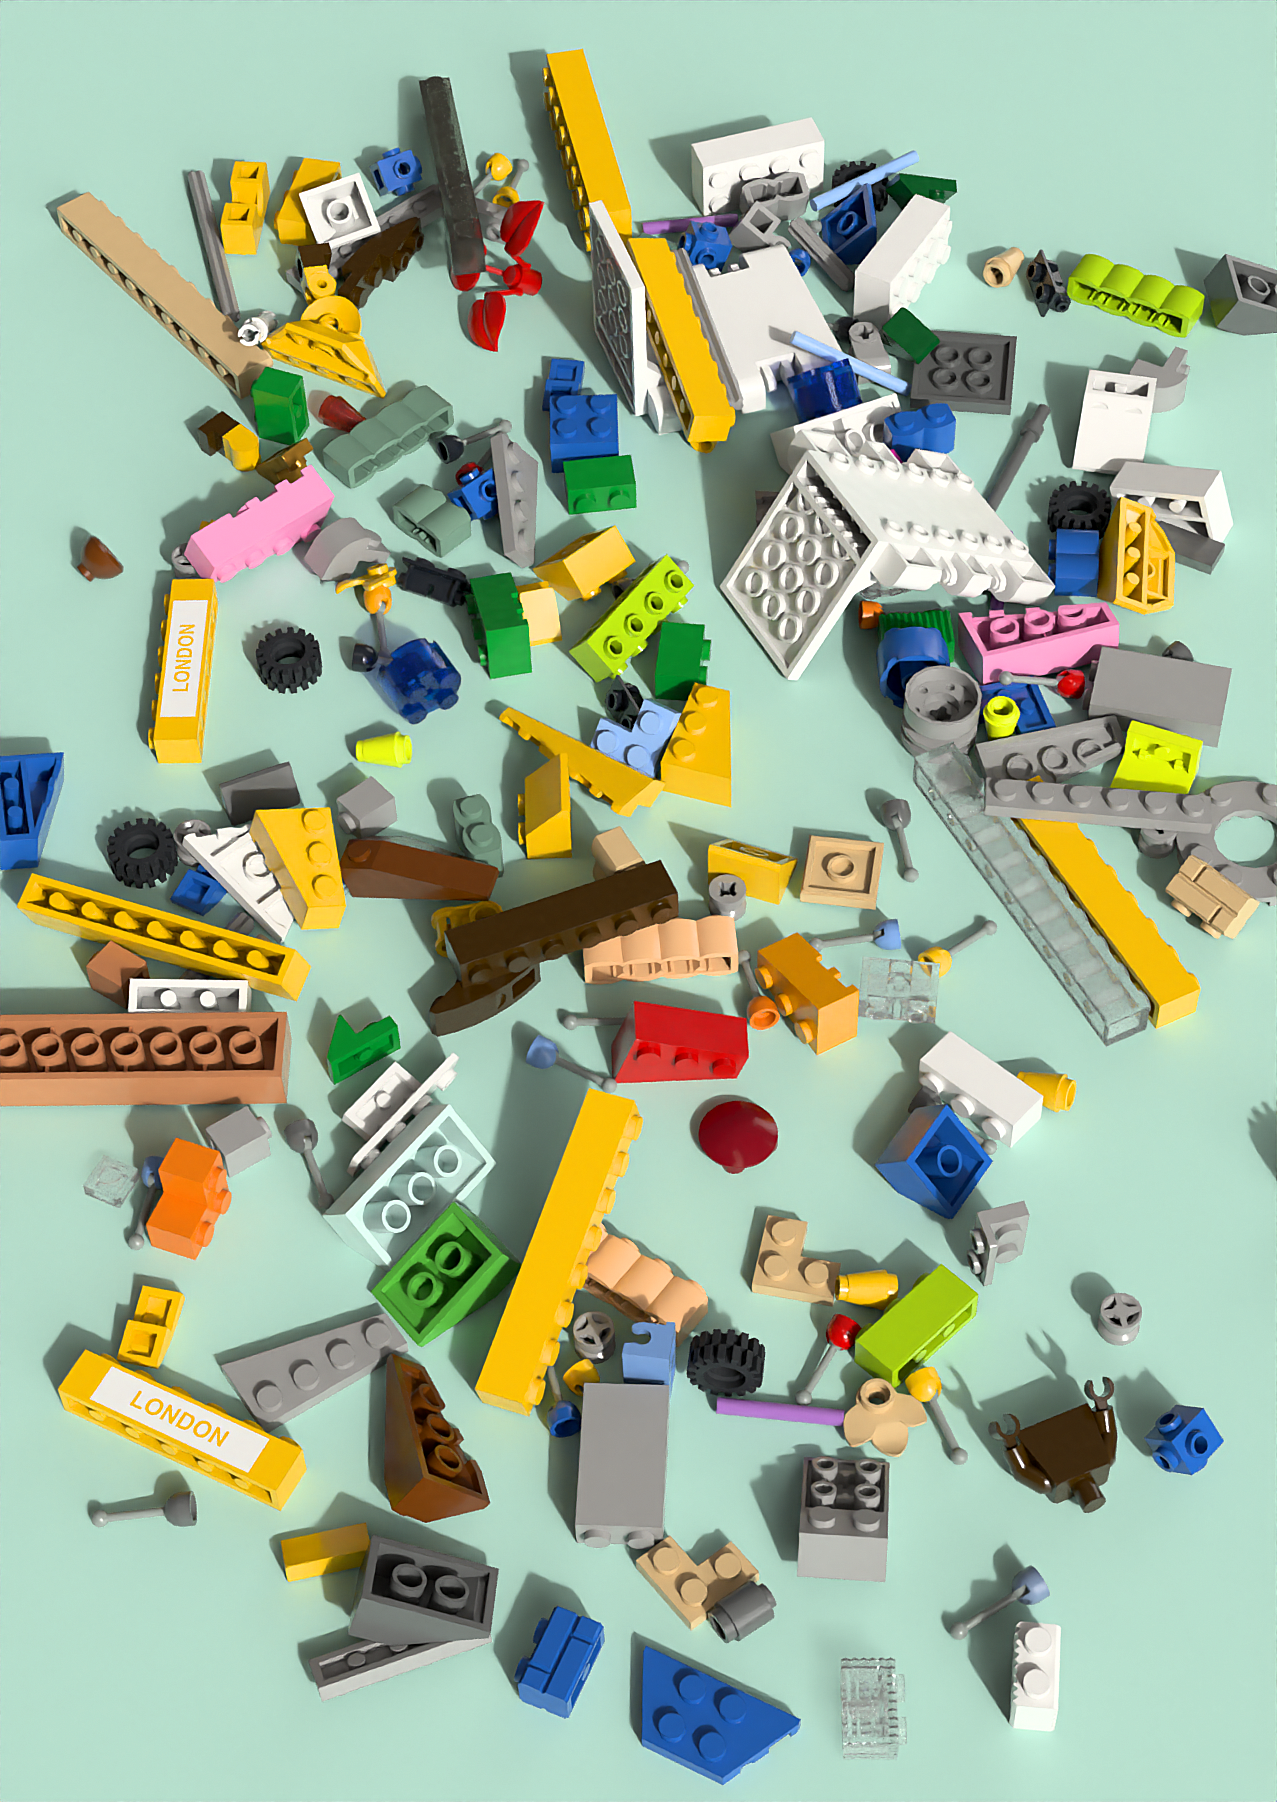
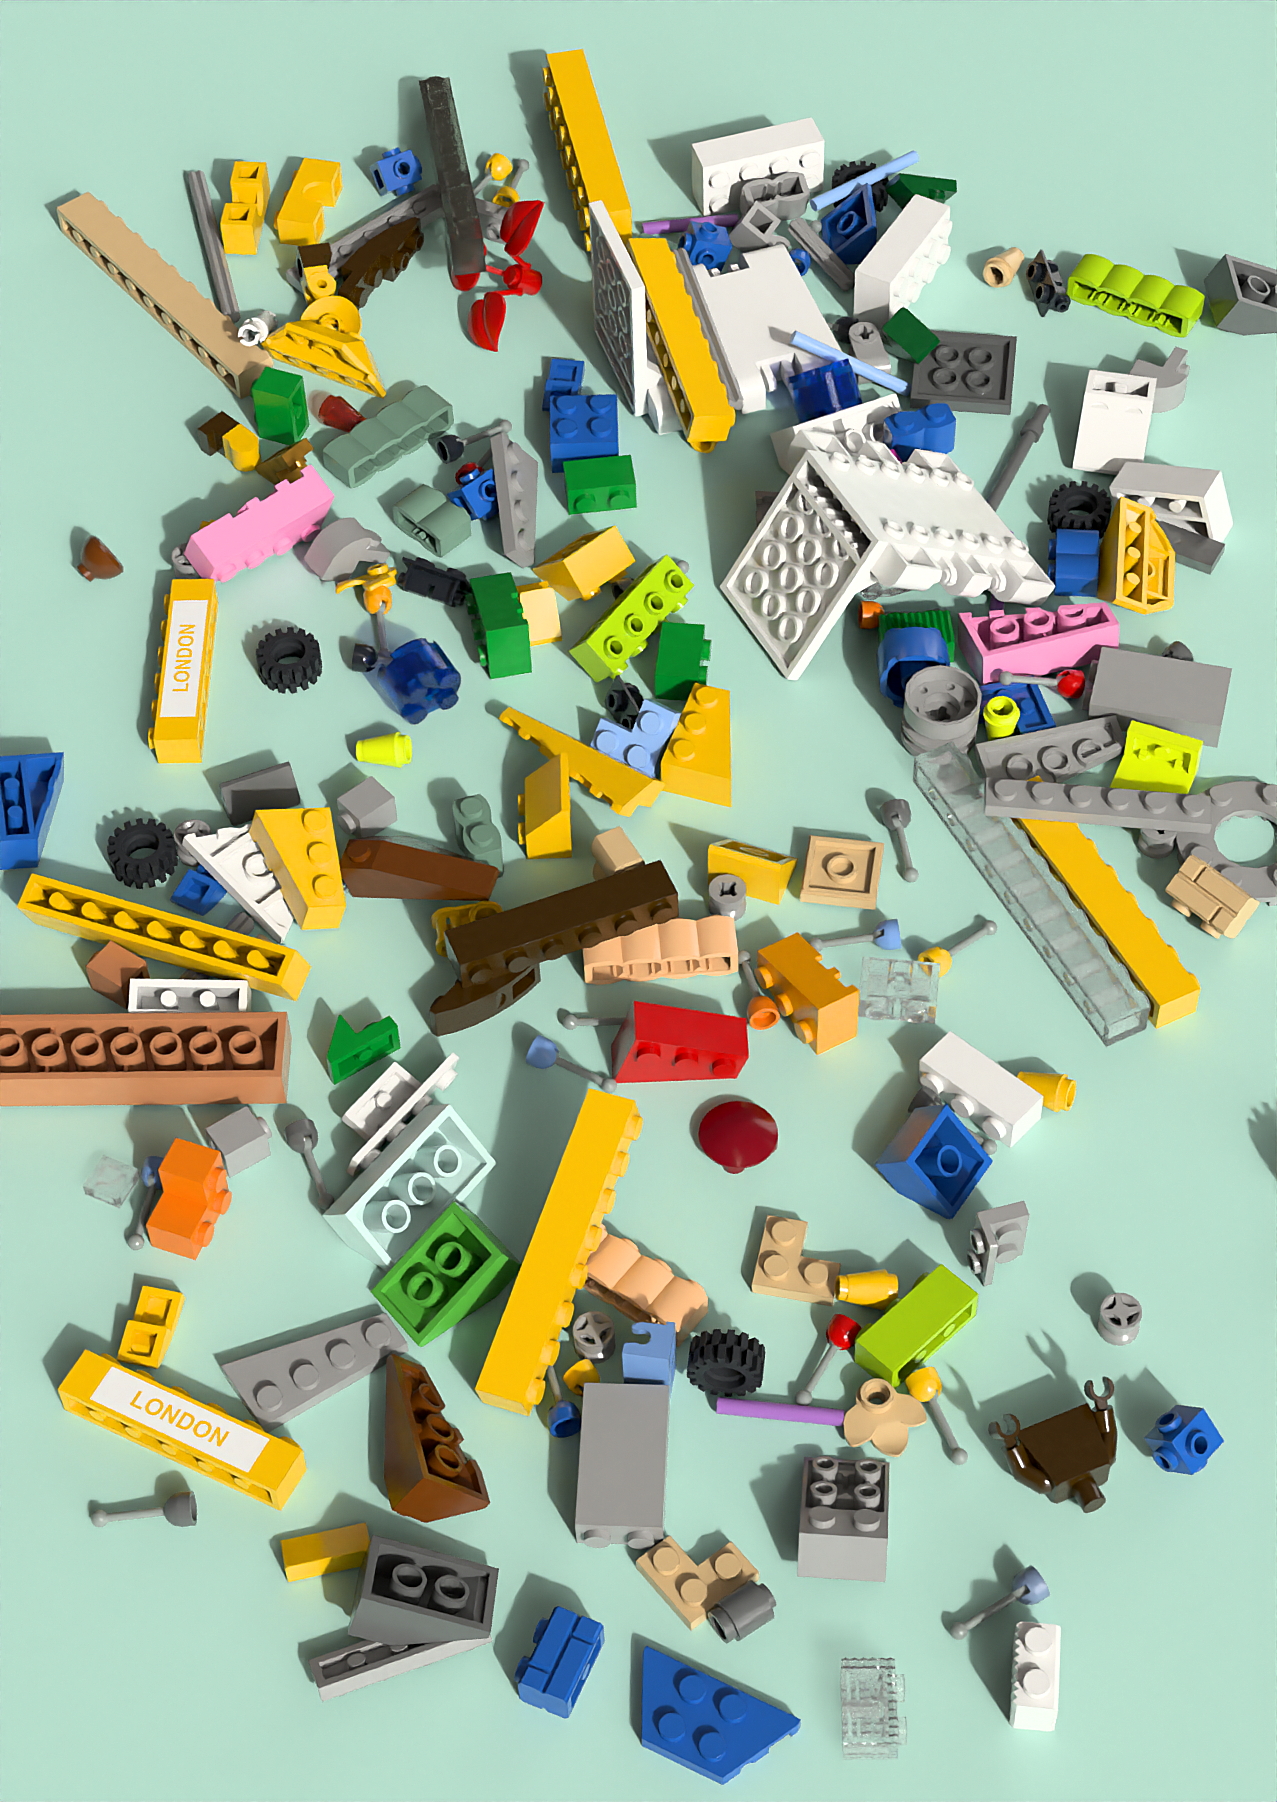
(340, 211): white slope -> none

